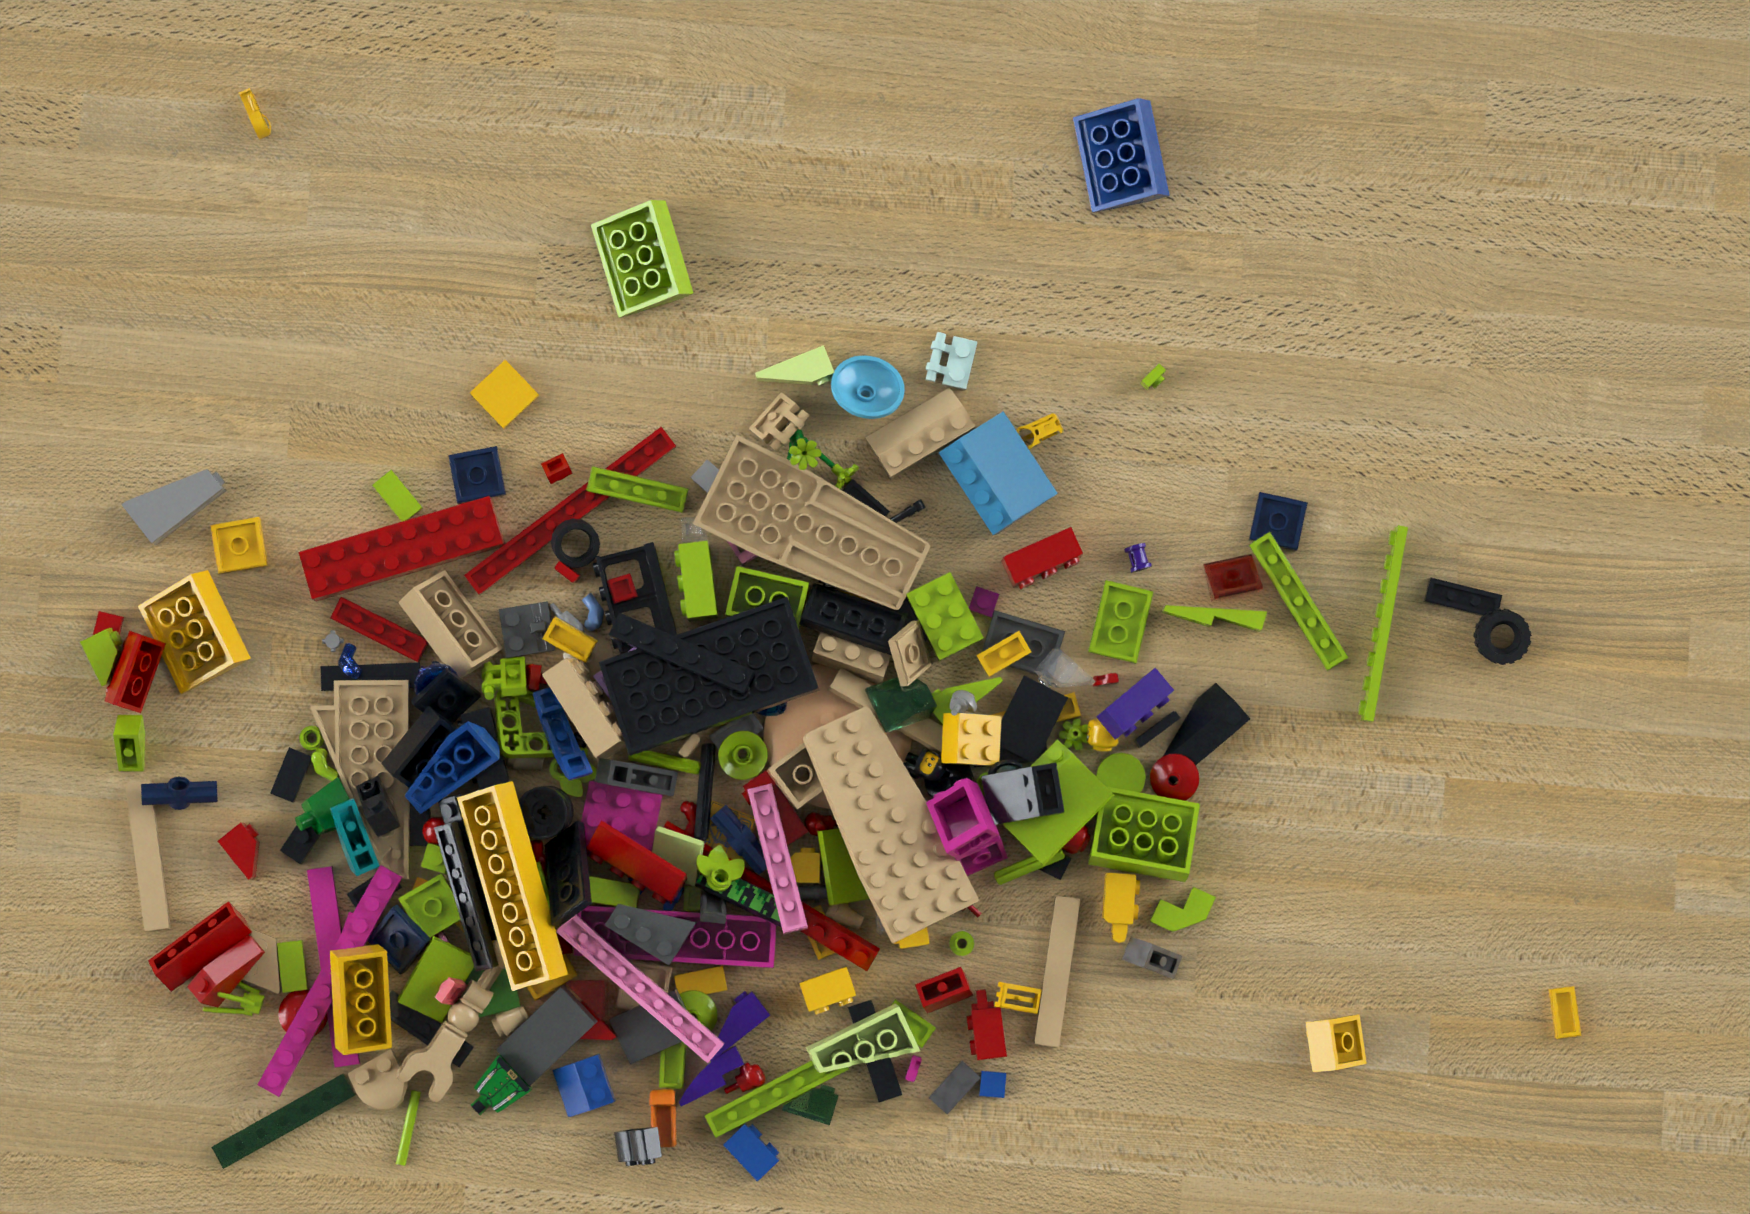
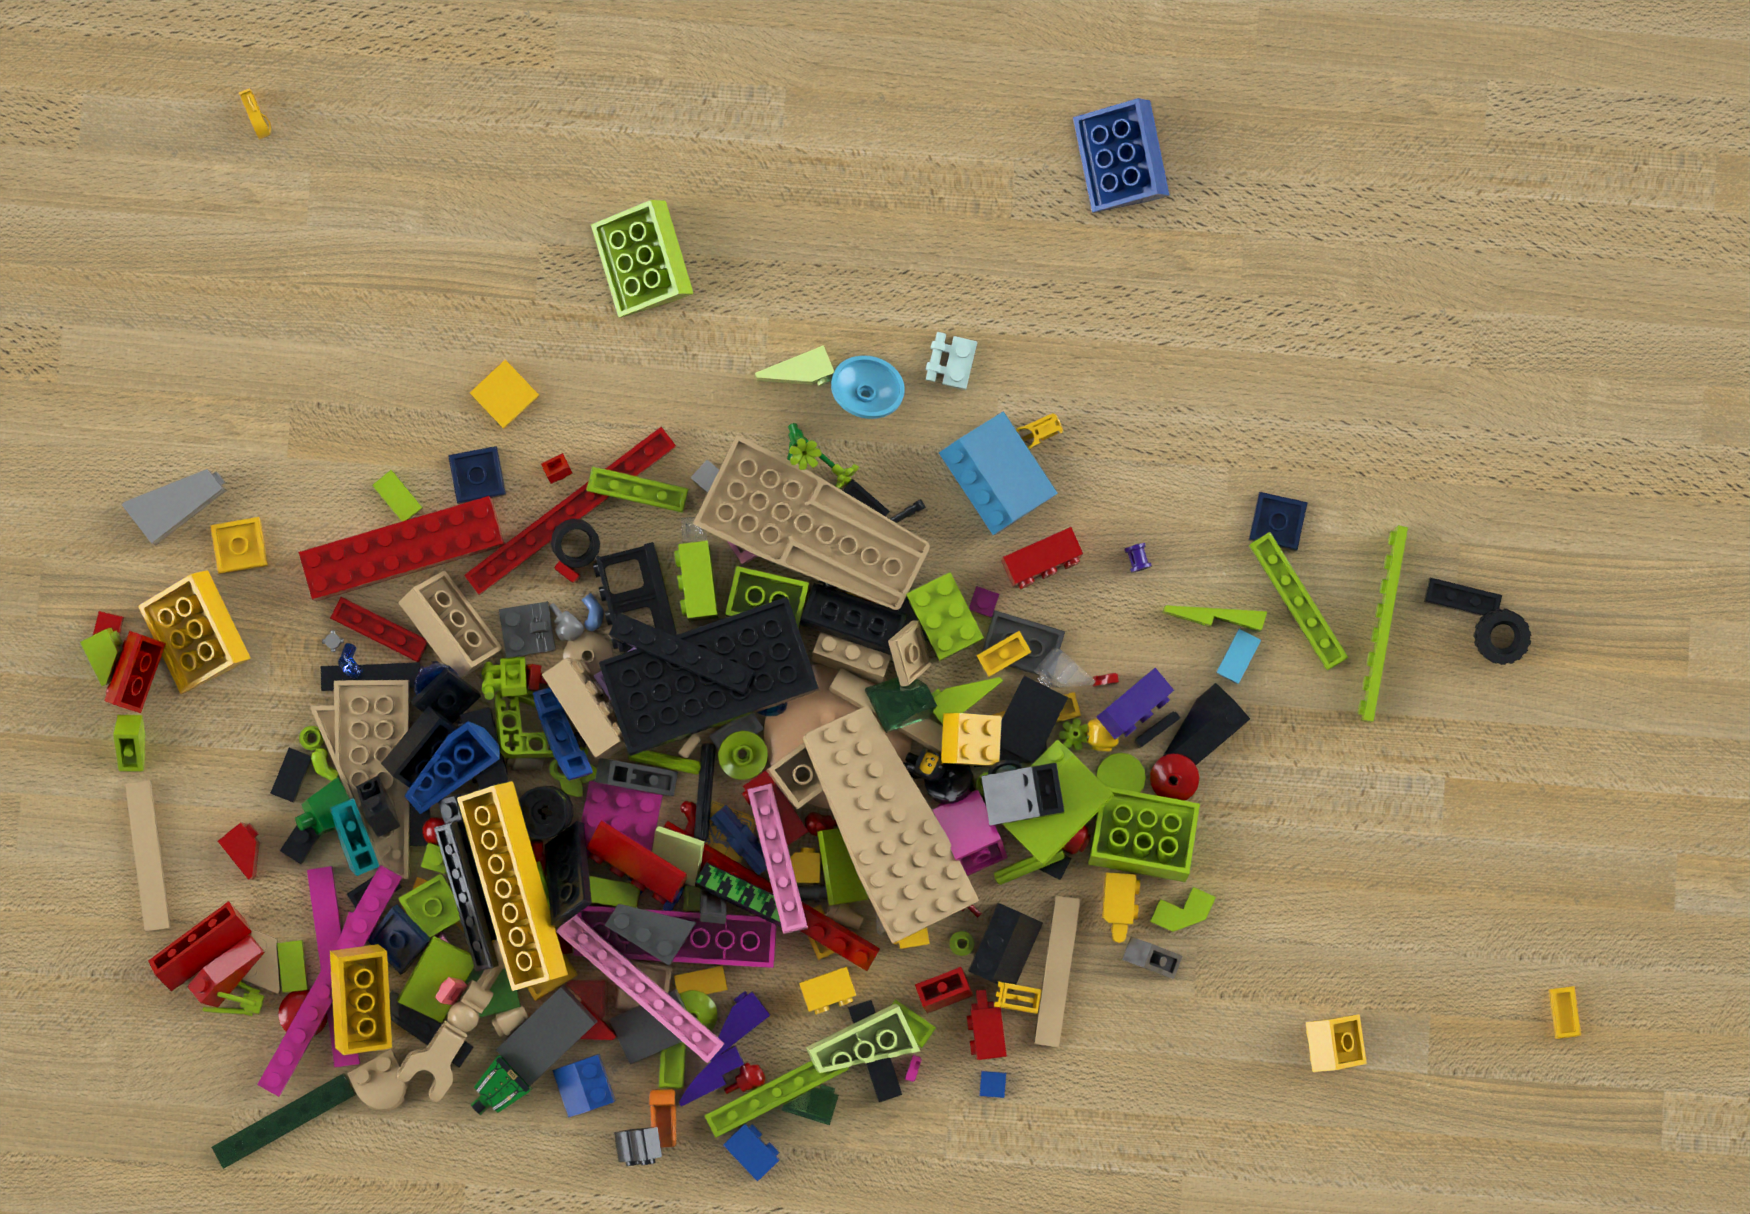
(179, 793): dark blue piece -> none
(408, 1127): lime bar -> none
(570, 639): yellow tile -> none
(622, 588): red tile -> none
(719, 866): lime plate -> none
(774, 419): tan plate -> none
(920, 433): tan slope -> none
(954, 1087): flat silver tile -> none
(962, 702): light grey piece -> none
(974, 836): dark pink window -> none
(1005, 945): none -> black slope
(1120, 621): lime tile -> none
(1154, 378): lime plate -> none
(1232, 577): clear red slope -> none
(1238, 656): none -> medium azure tile

